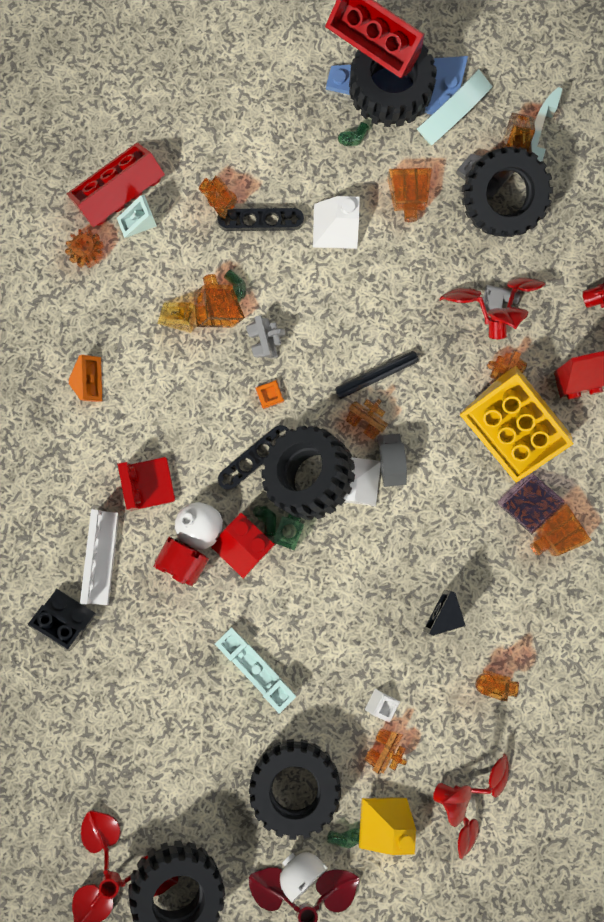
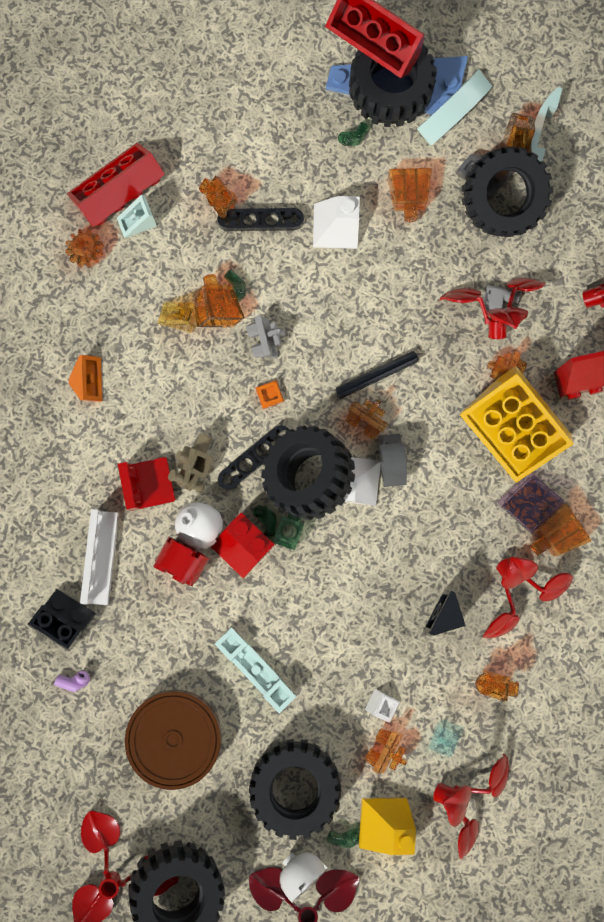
(74, 683): none -> lavender arm
(173, 739): none -> reddish brown brick
(193, 464): none -> dark tan piece
(443, 741): none -> clear light blue tile
(513, 572): none -> red plant

